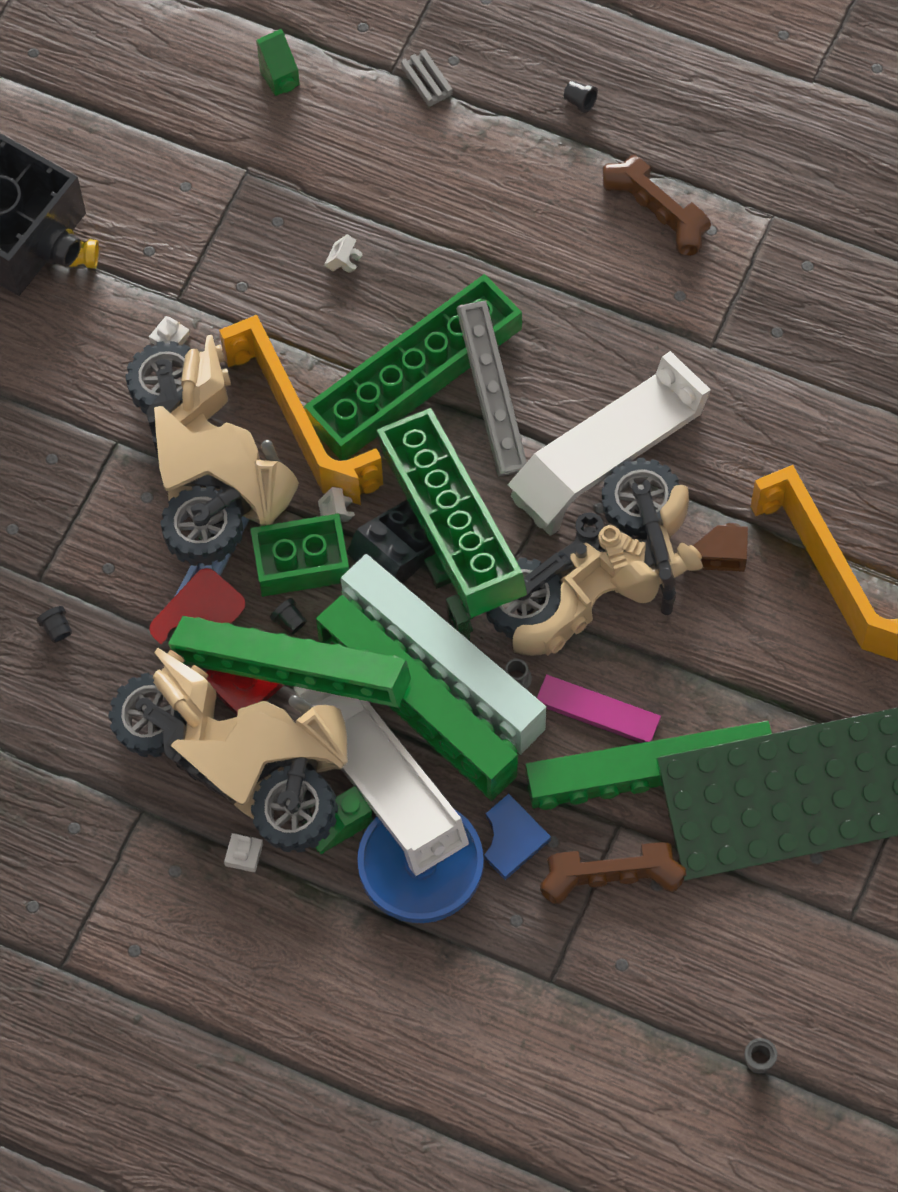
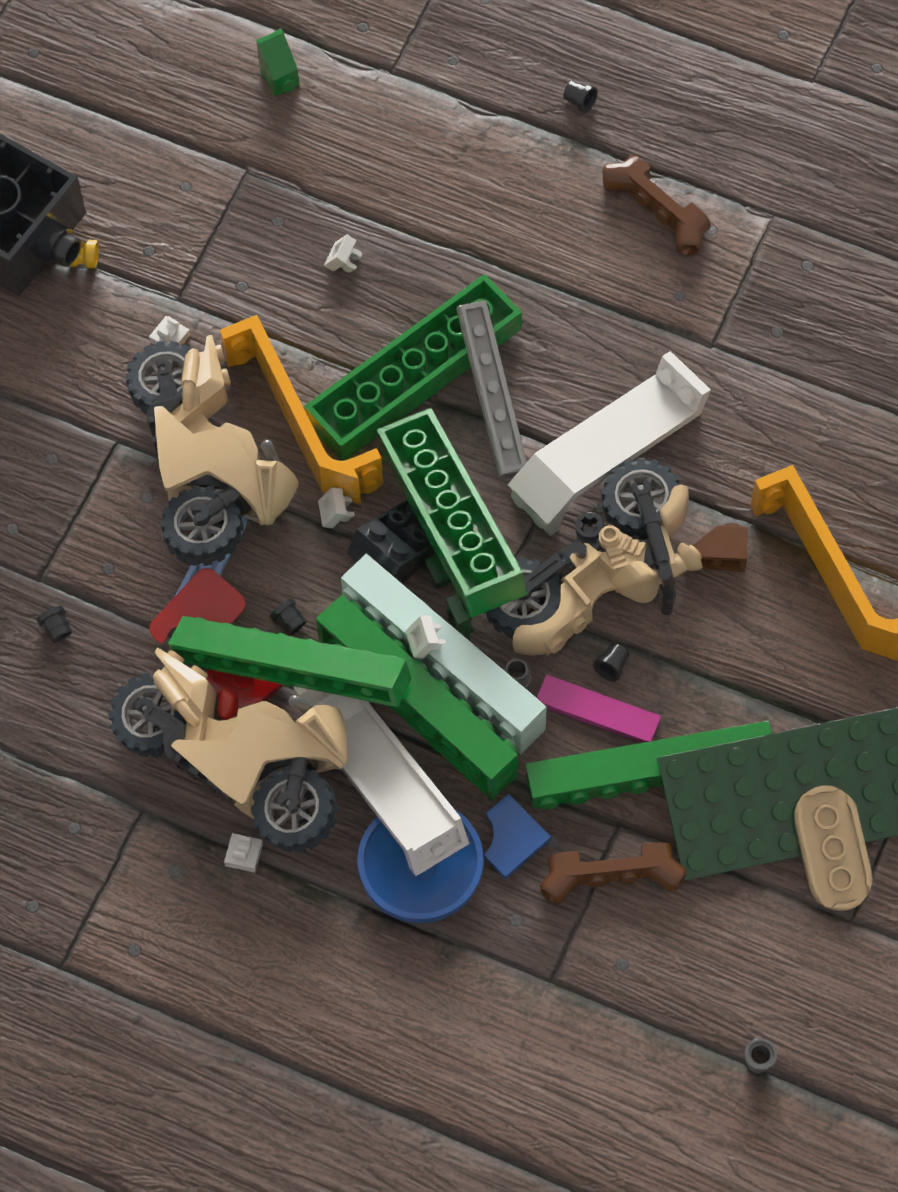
(227, 704): none -> red arm
(300, 554): green brick -> none
(351, 818): green slope -> none
(423, 636): none -> white tile
(426, 59): light grey tile -> none
(611, 662): none -> black piece
(833, 848): none -> tan tile

